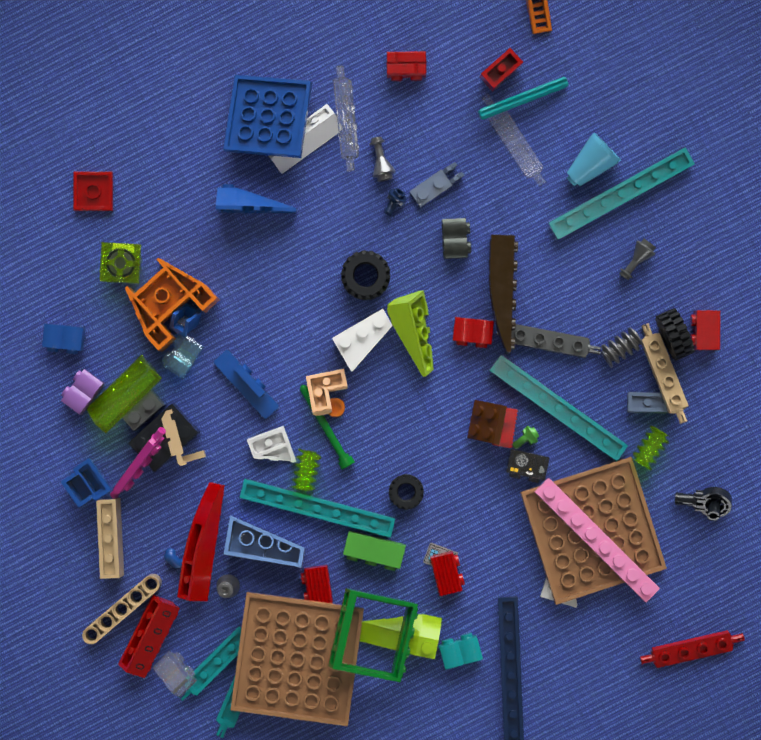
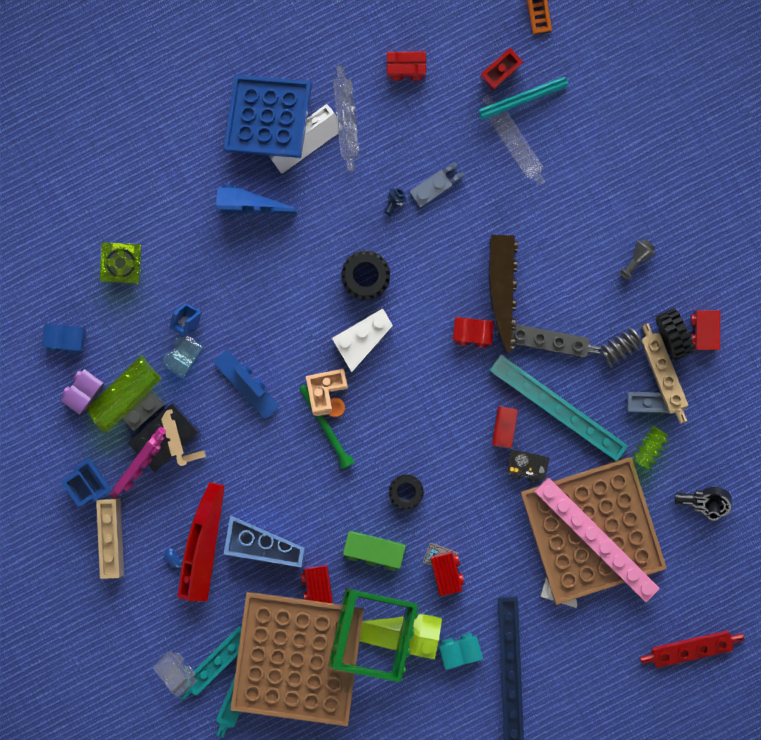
(92, 191): red tile -> none
(113, 613): tan beam -> none
(148, 636): red brick -> none
(163, 296): orange wedge -> none
(227, 586): flat silver piece -> none
(272, 446): white wing -> none
(306, 470): clear neon green piece -> none
(317, 508): teal plate -> none
(383, 169): flat silver piece -> none
(409, 321): lime wedge -> none
(455, 238): pearl dark grey brick -> none
(487, 422): reddish brown plate -> none
(529, 435): bright green plate -> none
(592, 161): medium azure cone -> none
(621, 193): teal plate -> none

